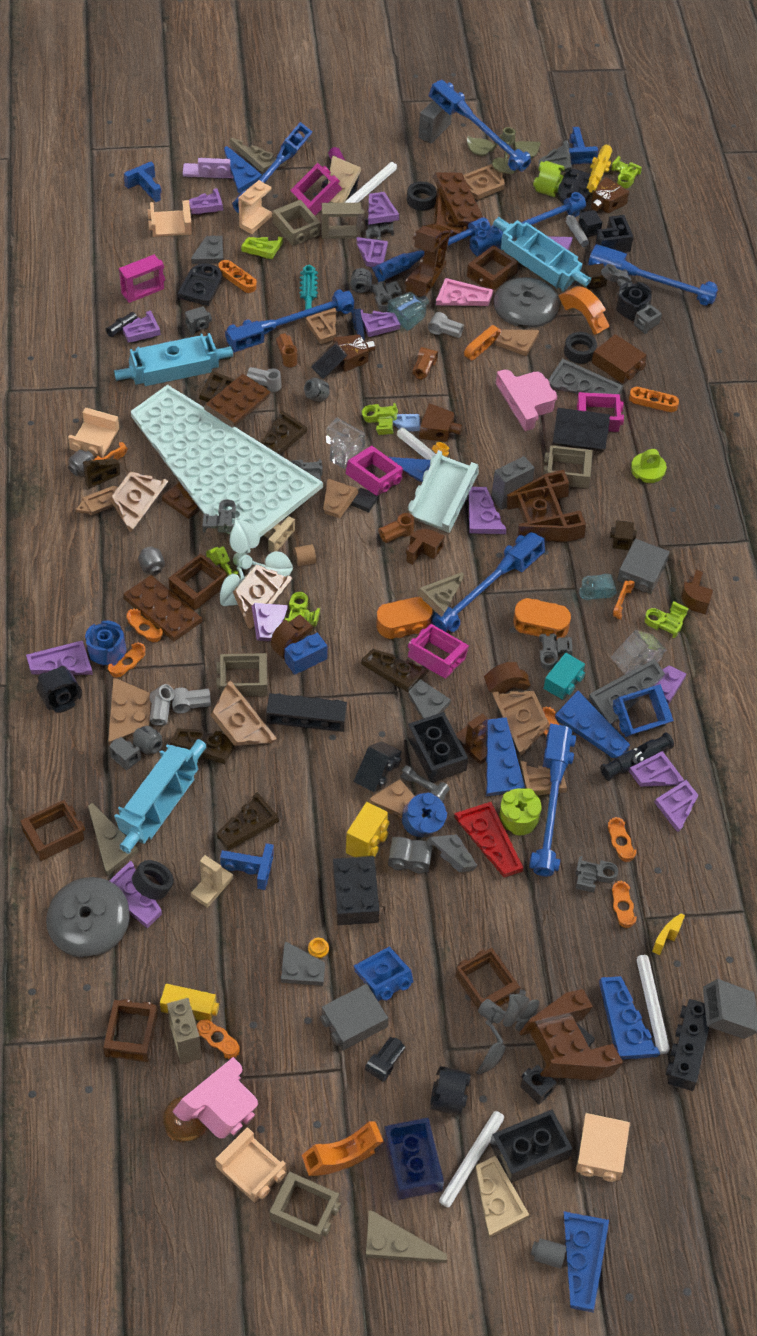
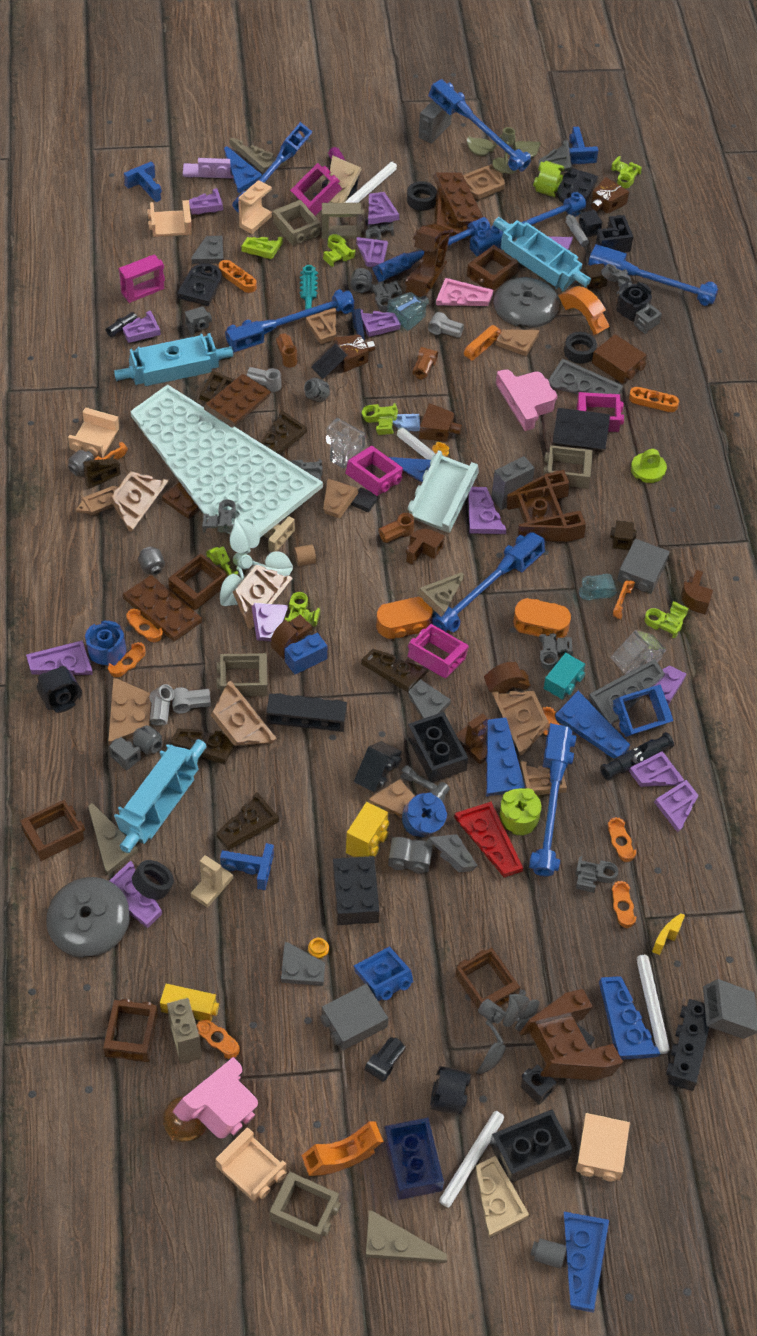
(338, 250): none -> lime piece
(599, 165): yellow piece -> none

